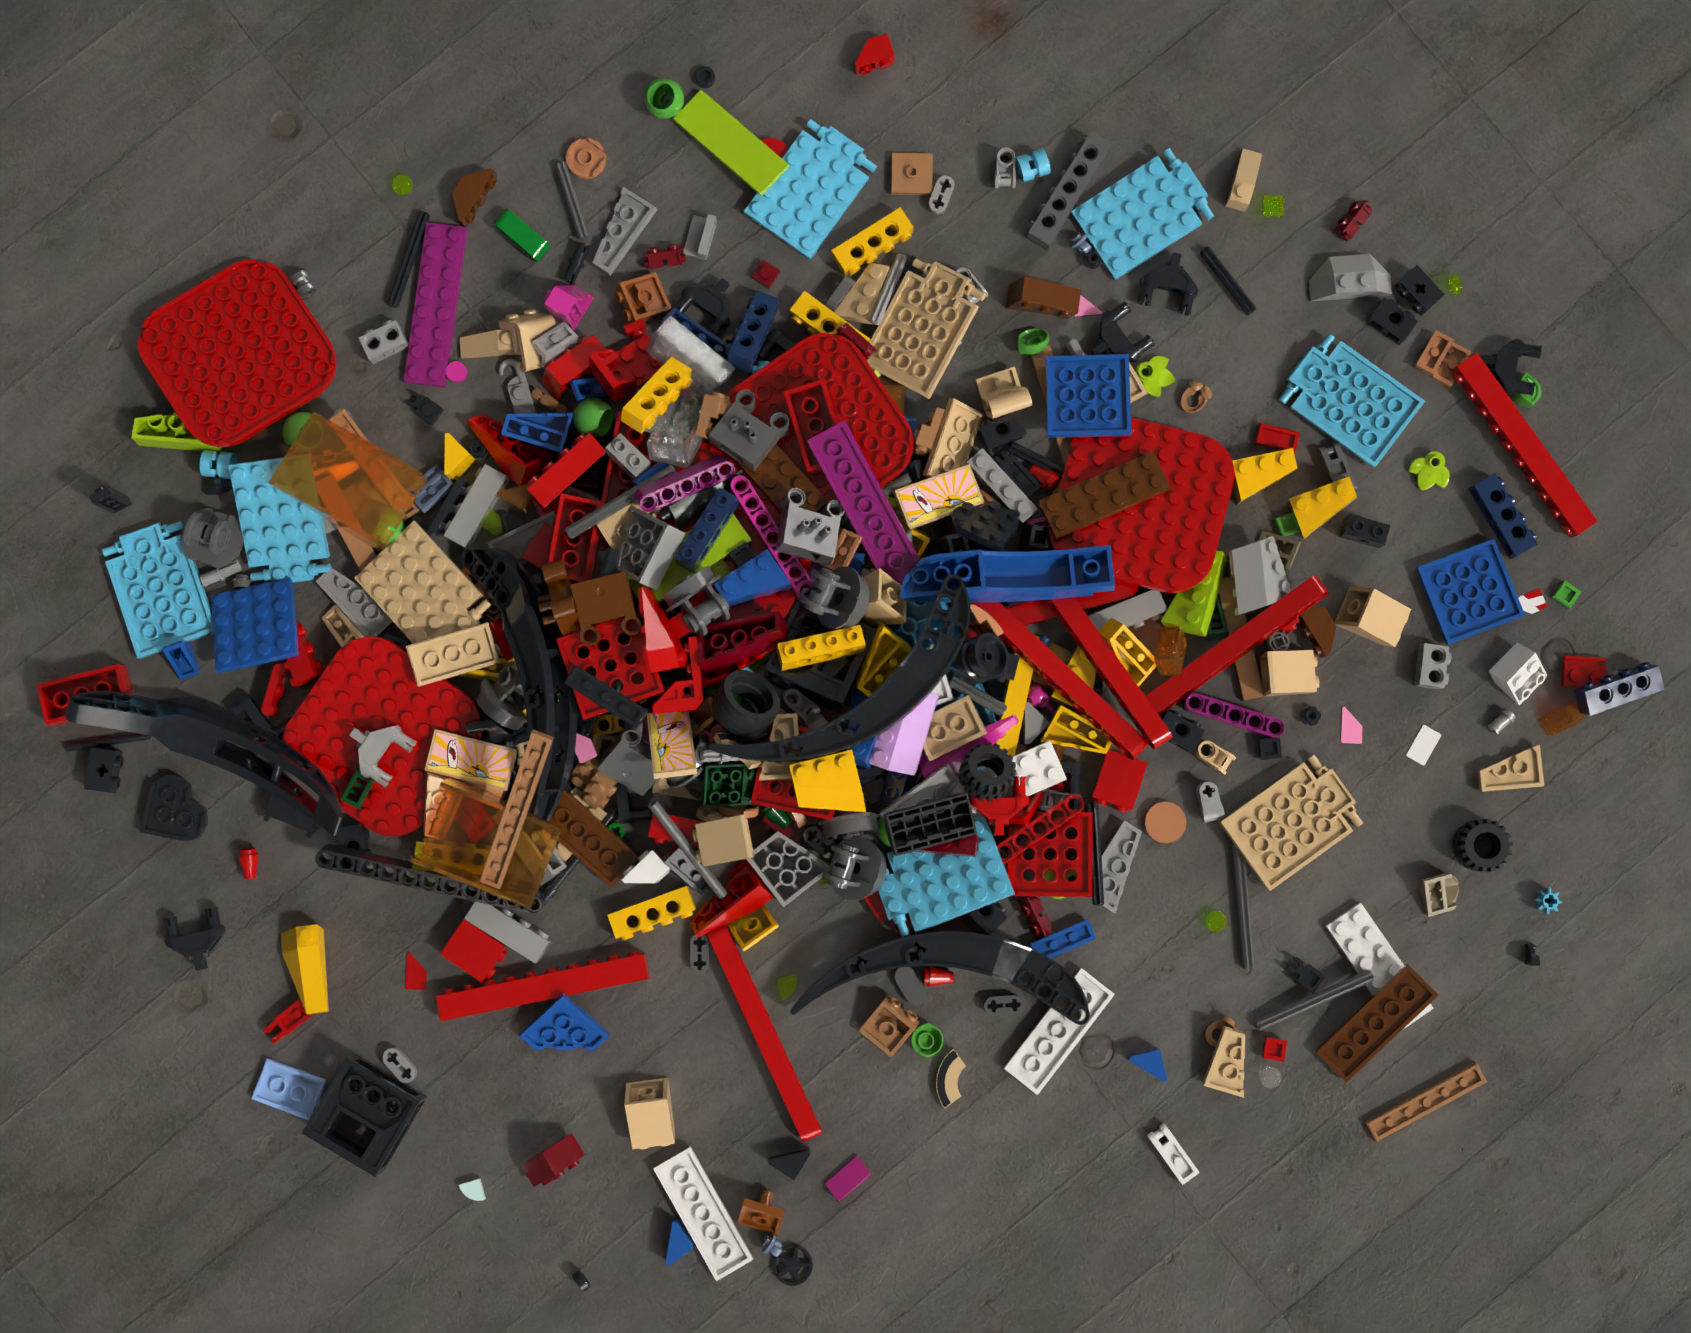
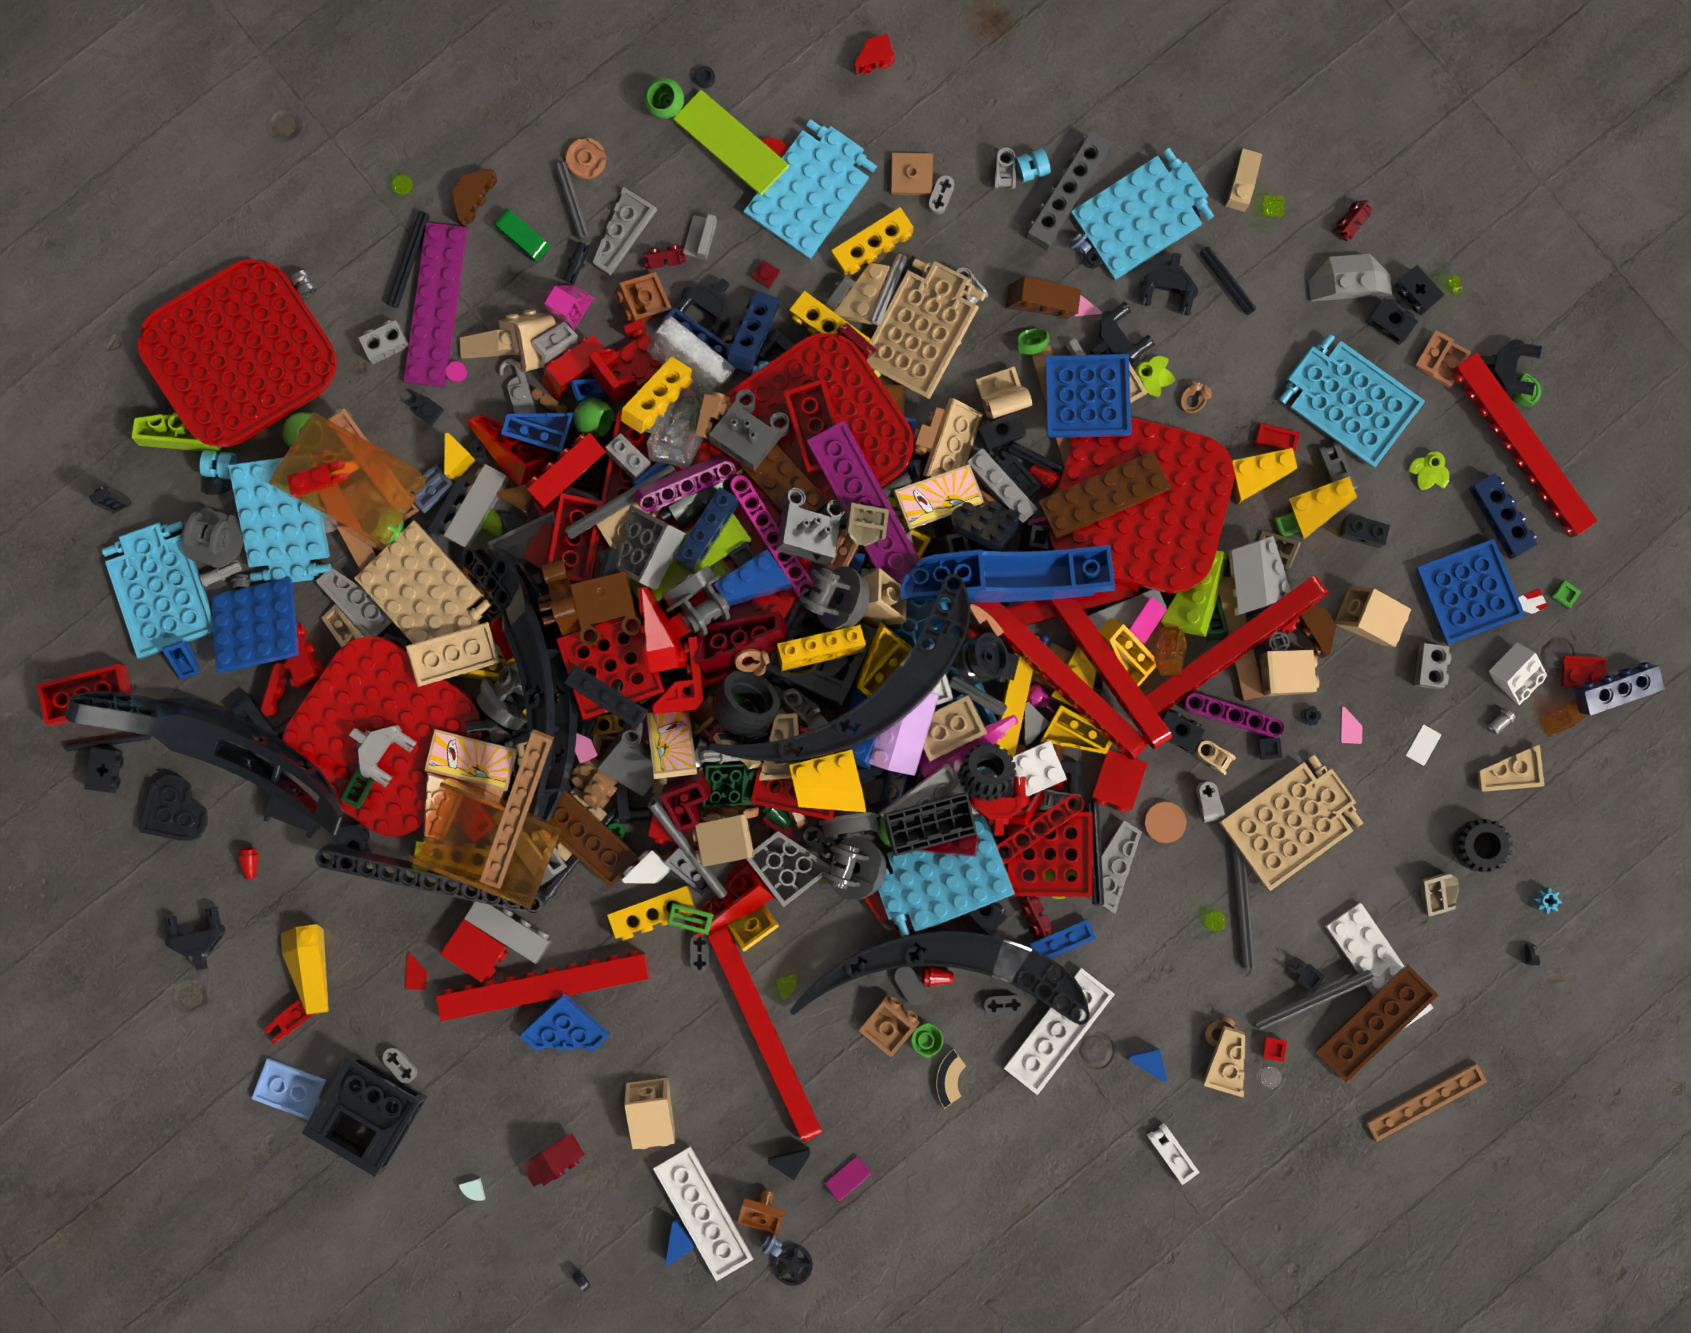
(316, 478): none -> red hinge
(672, 914): none -> bright green tile
(682, 799): none -> dark red brick
(758, 667): none -> medium nougat piece
(866, 524): none -> dark tan slope
(1147, 620): none -> dark pink slope

